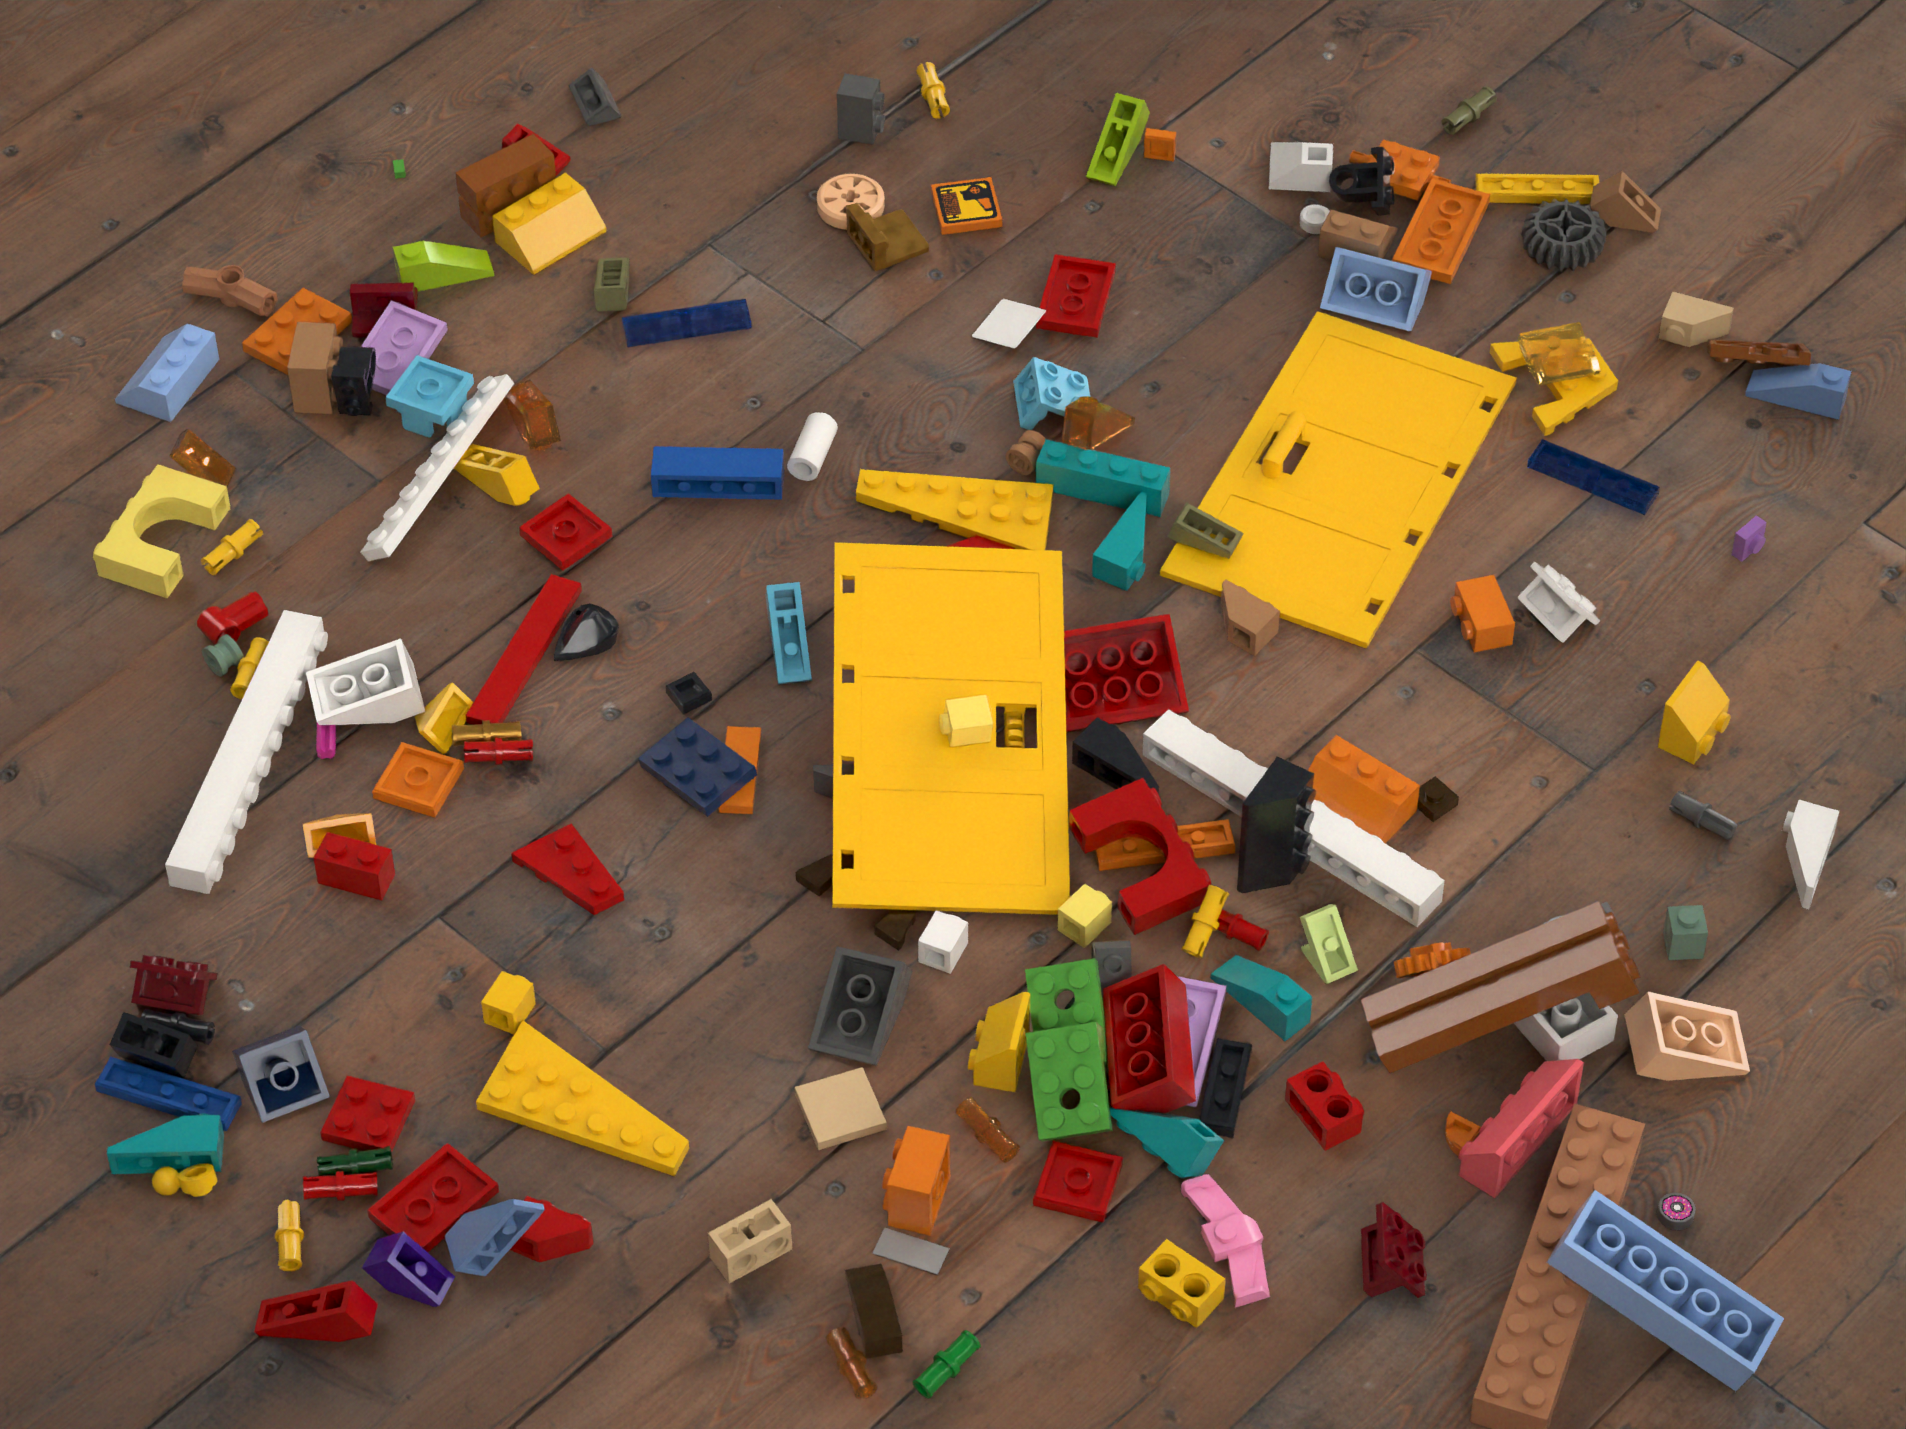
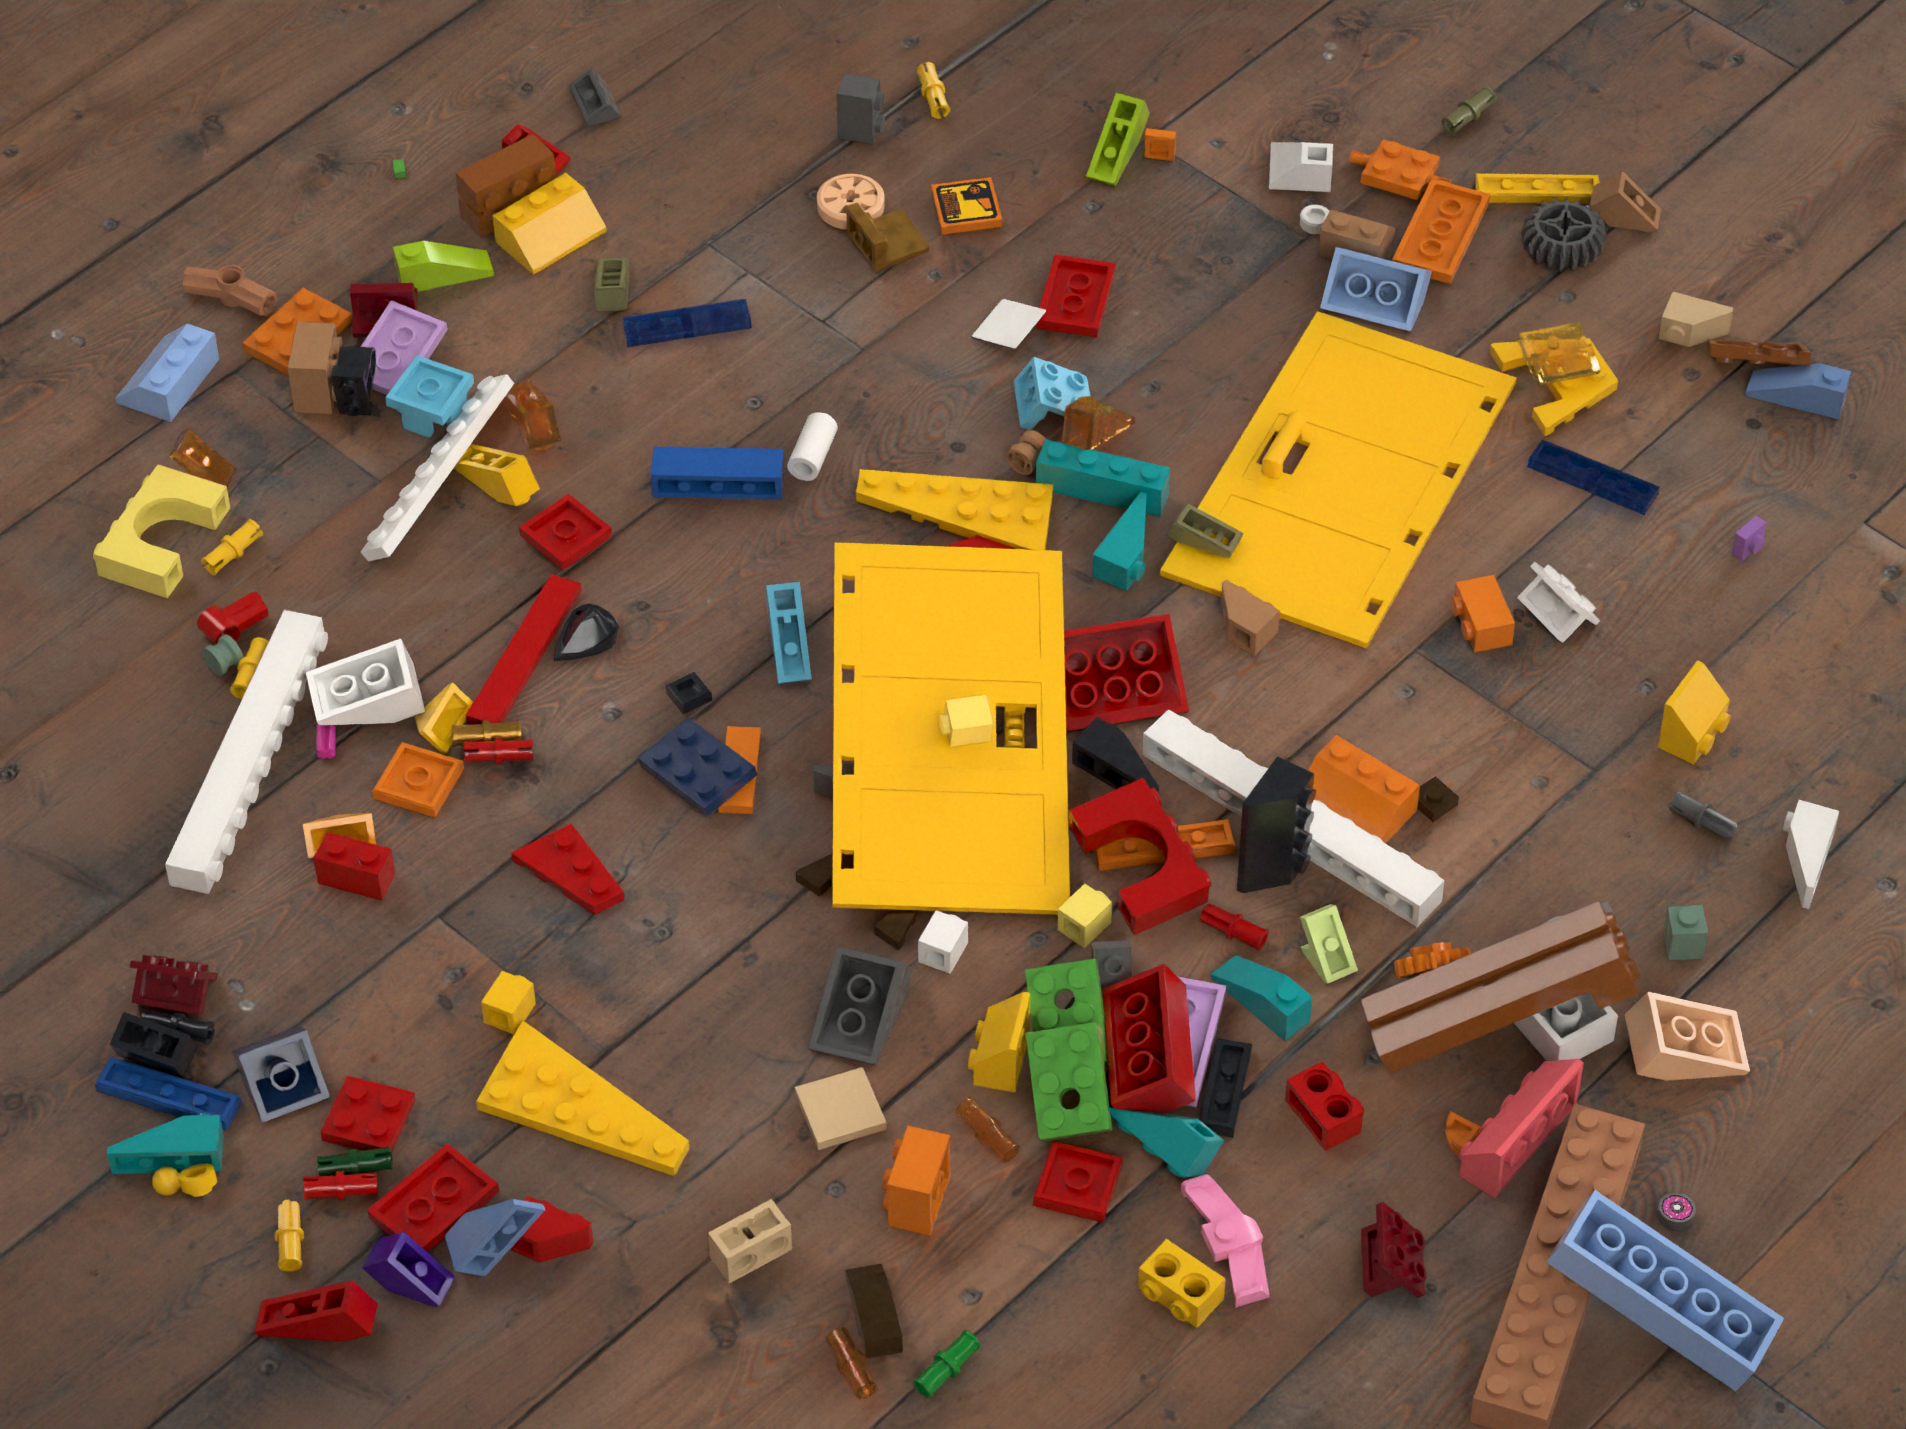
(911, 1250): light grey sticker -> none
(1205, 921): yellow pin -> none
(1369, 183): black pin -> none

